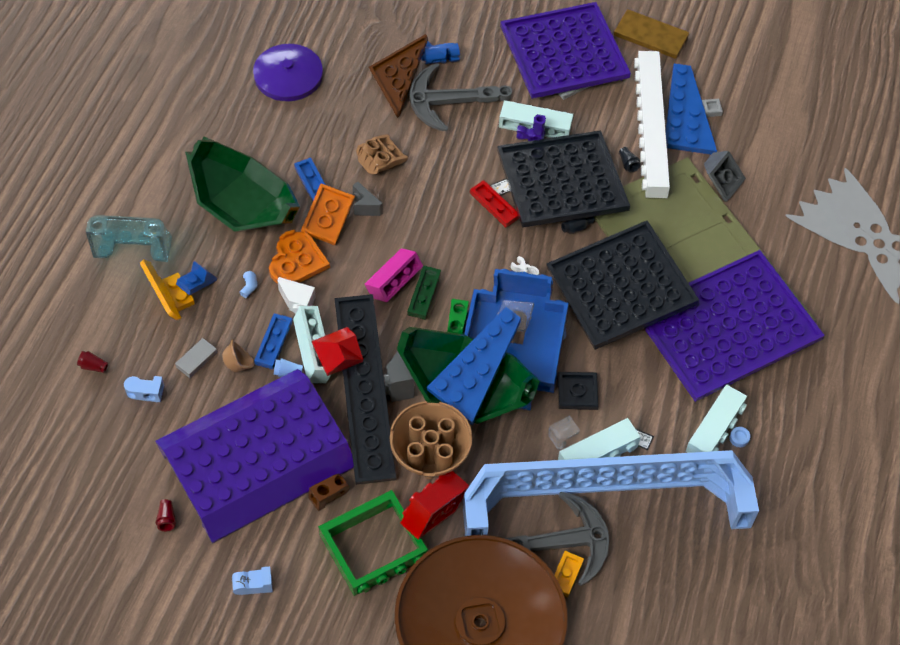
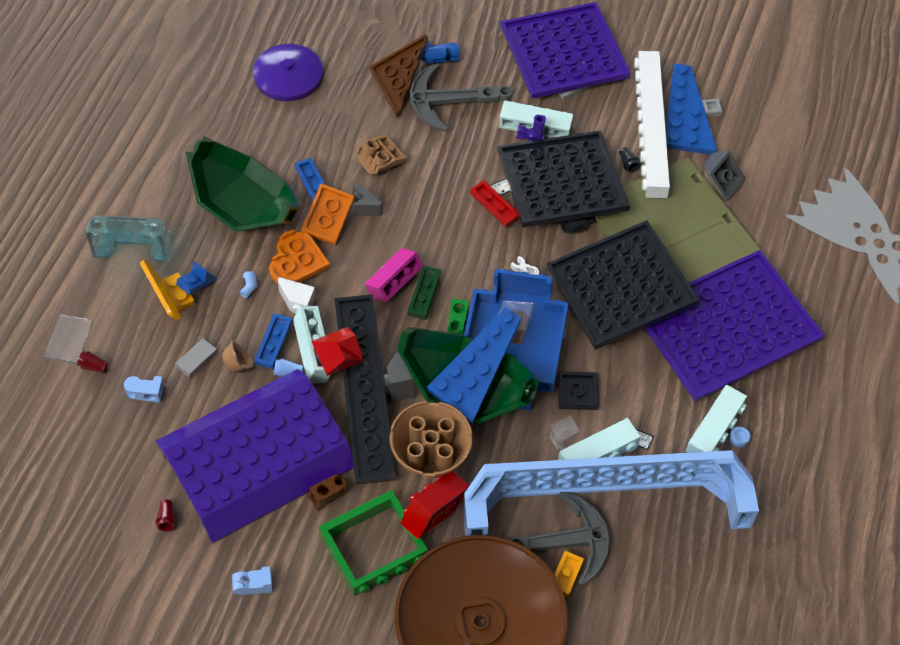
(68, 338): none -> clear piece
(651, 33): pearl gold tile -> none

